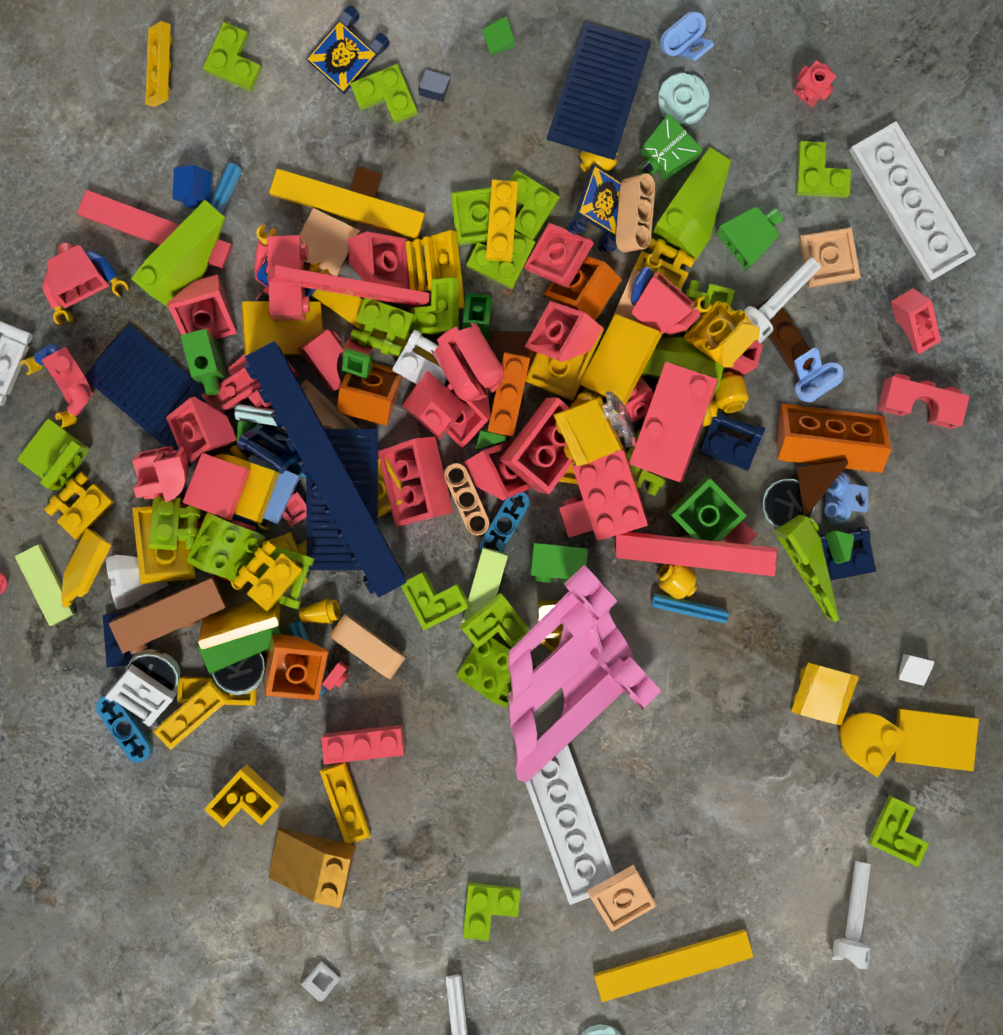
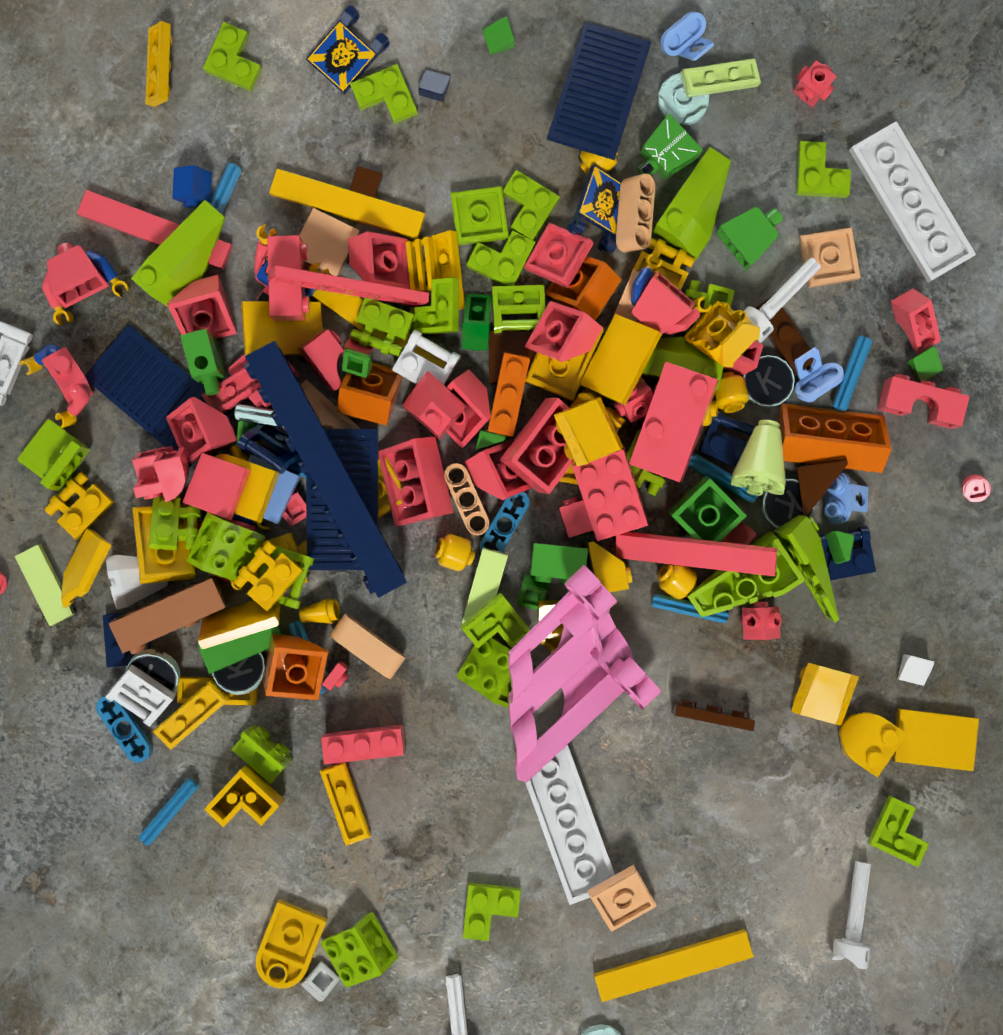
(169, 810): none -> dark azure axle
(262, 752): none -> lime bracket
(289, 944): none -> yellow tile
(312, 866): pearl gold slope -> none
(360, 951): none -> lime bracket
(433, 607): lime plate -> none
(454, 552): none -> yellow head
(468, 363): coral cylinder -> none
(501, 220): yellow plate -> none
(517, 300): none -> lime plate
(532, 592): none -> bright green slope
(608, 568): none -> yellow slope
(619, 418): clear slope -> none
(713, 714): none -> reddish brown plate
(719, 476): none -> dark azure axle
(720, 77): none -> yellowish green tile
(730, 589): none -> lime wedge
(761, 621): none -> coral brick
(762, 461): none -> yellowish green cone
(769, 382): none -> black tile
(852, 373): none -> dark azure axle
(925, 364): none -> bright green slope
(976, 488): none -> tile

